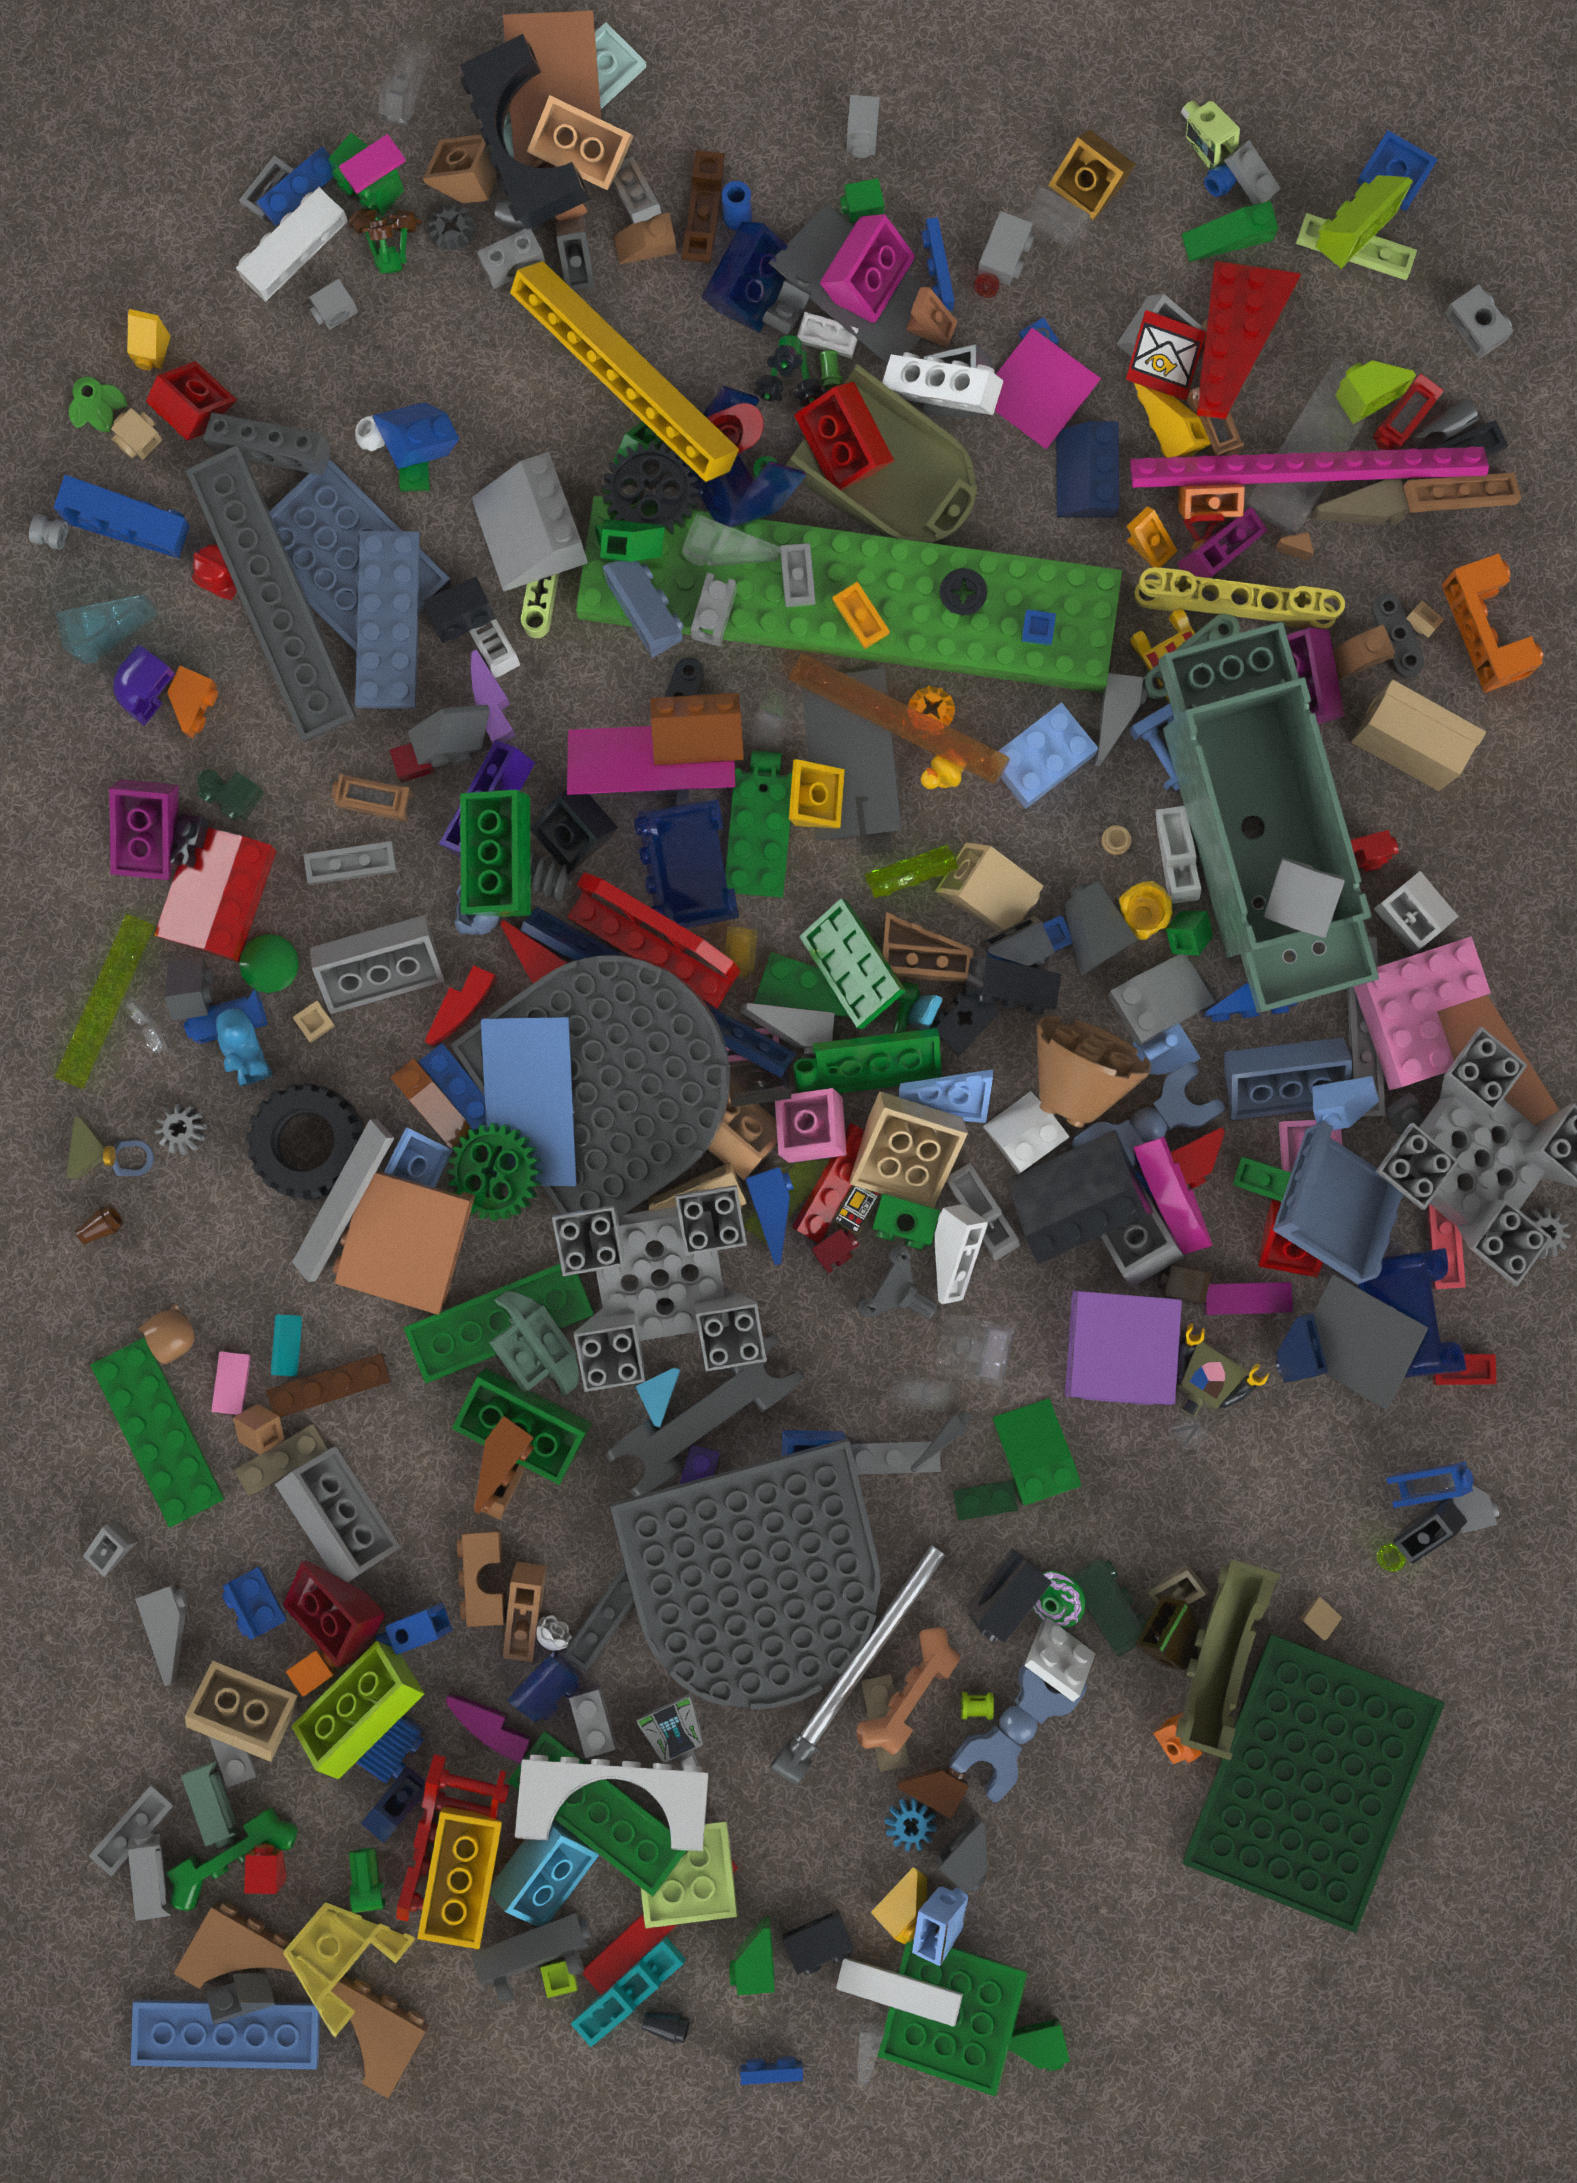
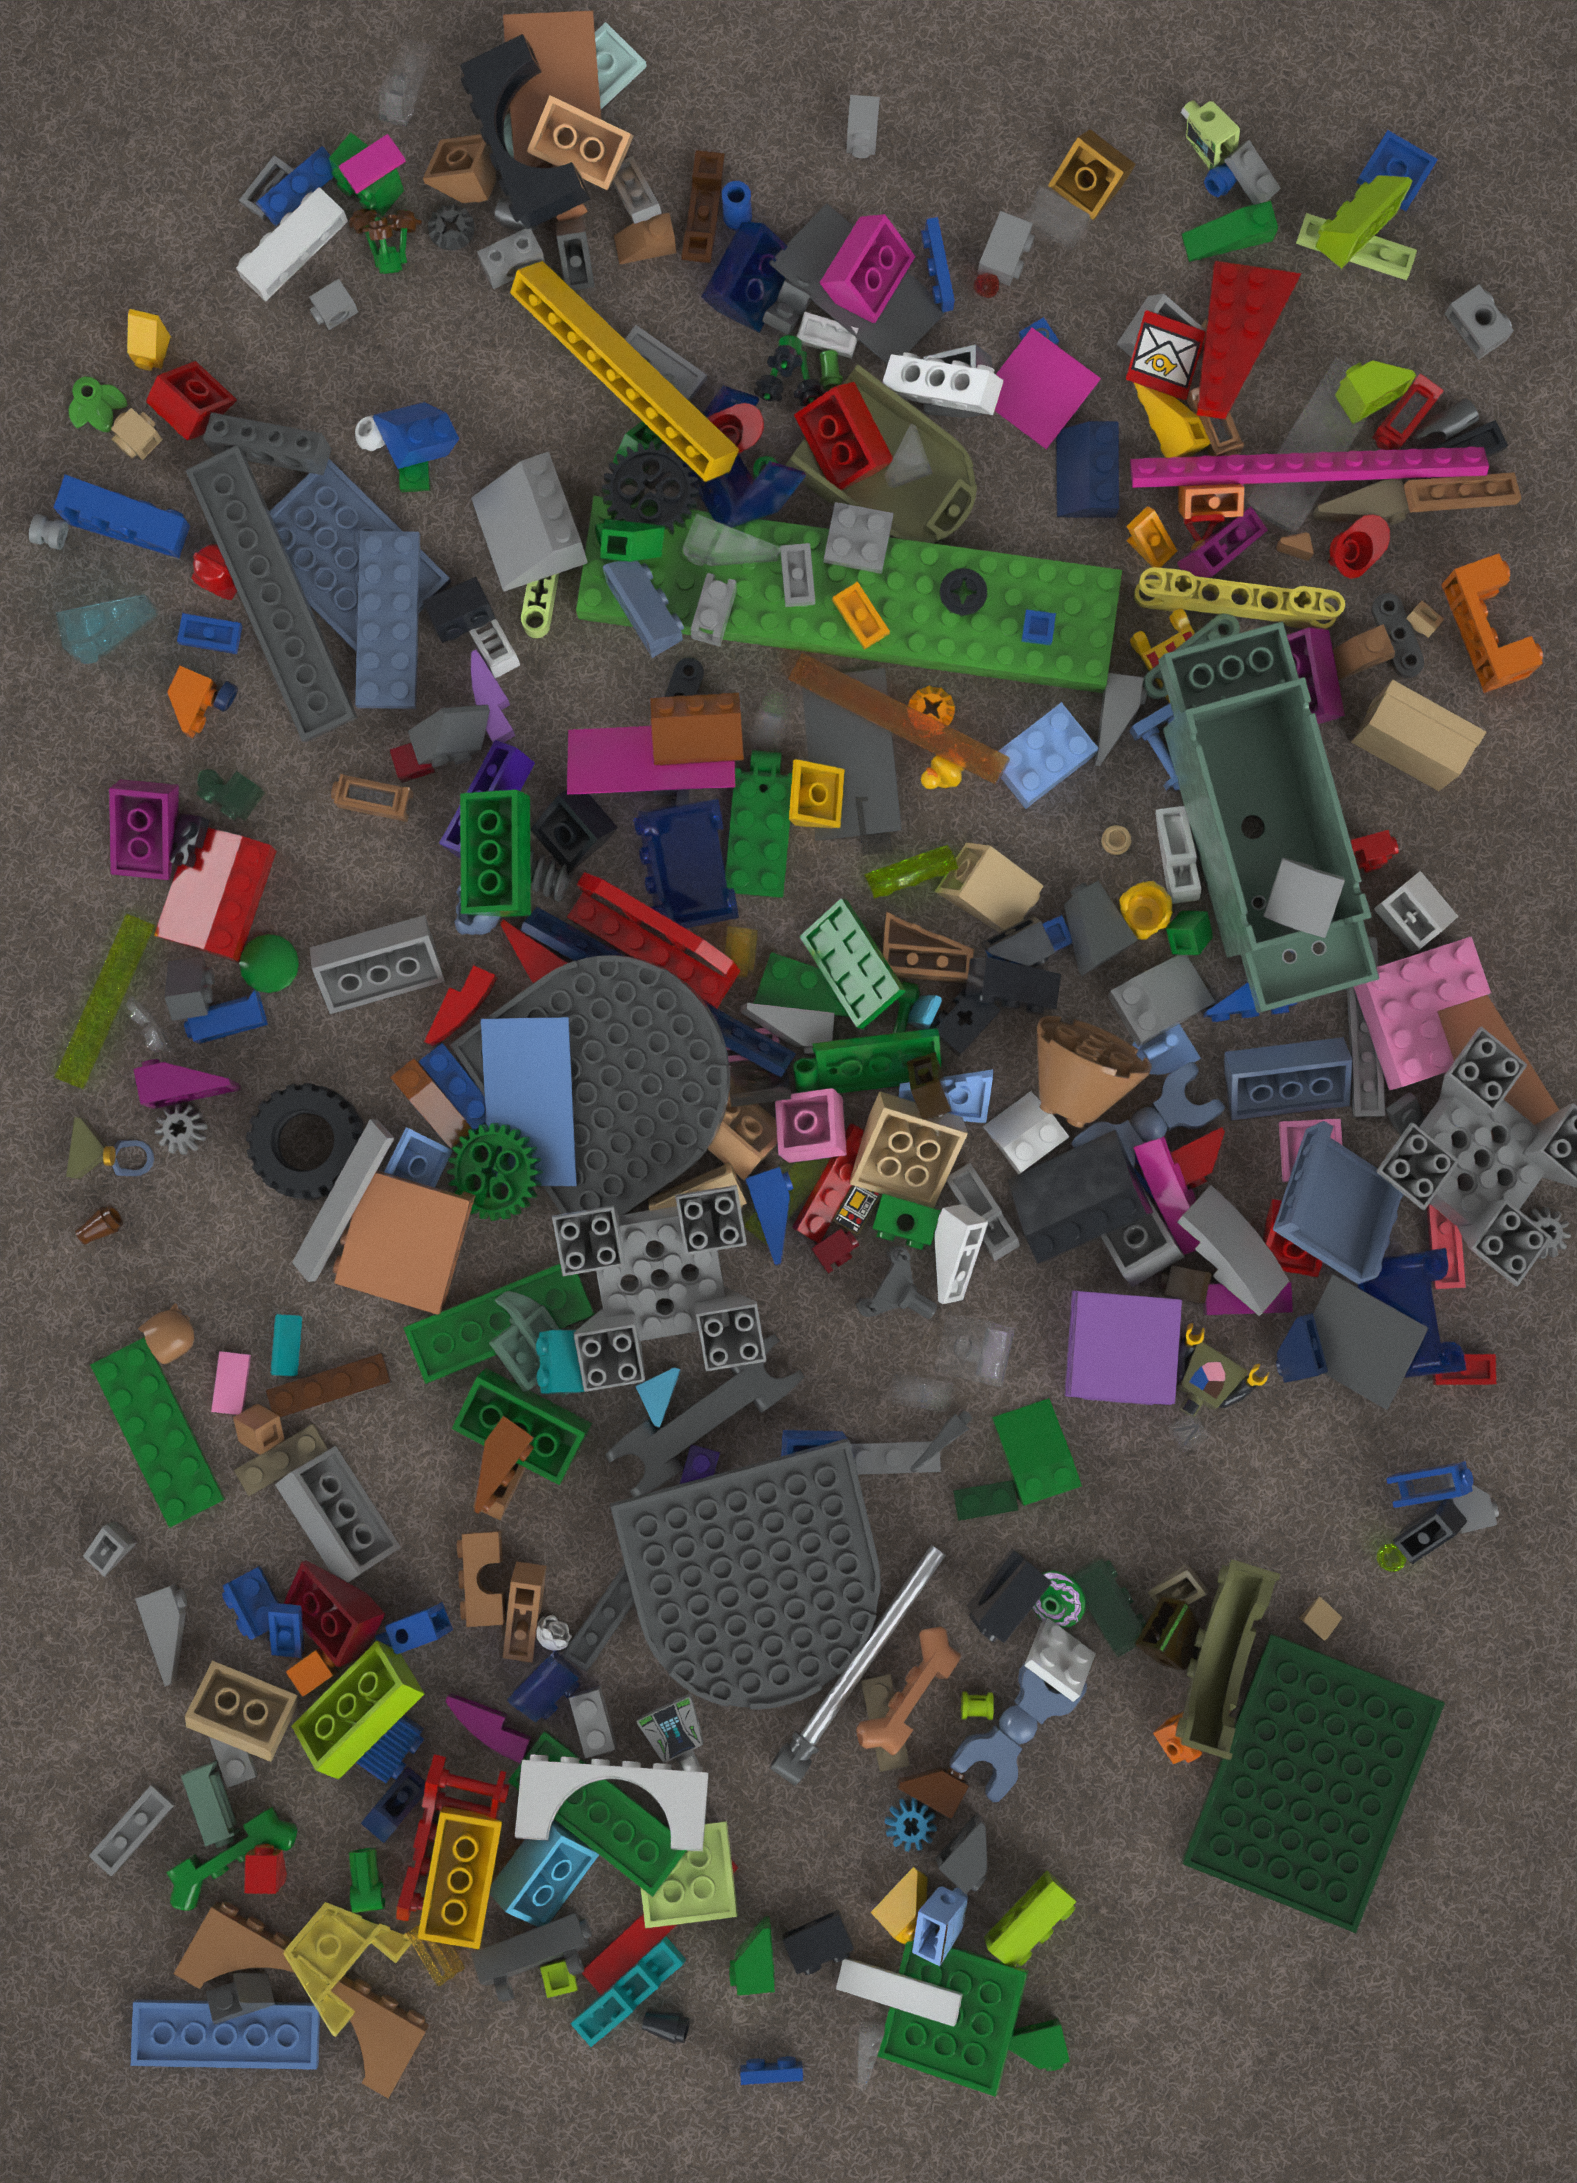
(140, 682): dark purple brick -> none
(147, 1877): light grey window -> none
(168, 1084): none -> magenta slope
(209, 633): none -> blue plate
(226, 696): none -> dark blue tile
(241, 1047): dark azure animal -> none
(286, 1630): none -> blue plate
(313, 1021): tan plate -> none
(350, 863): light grey plate -> none
(428, 1962): none -> clear yellow tile
(558, 1363): none -> teal brick
(670, 365): none -> light grey wing
(858, 537): none -> light grey plate
(862, 199): green brick -> none
(909, 461): none -> clear slope
(928, 1086): none -> dark brown slope
(931, 318): nougat slope -> none
(1030, 1921): none -> lime slope
(1235, 1249): none -> light grey slope
(1261, 1178): green plate -> none
(1344, 1101): light blue slope -> none
(1359, 546): none -> red piece

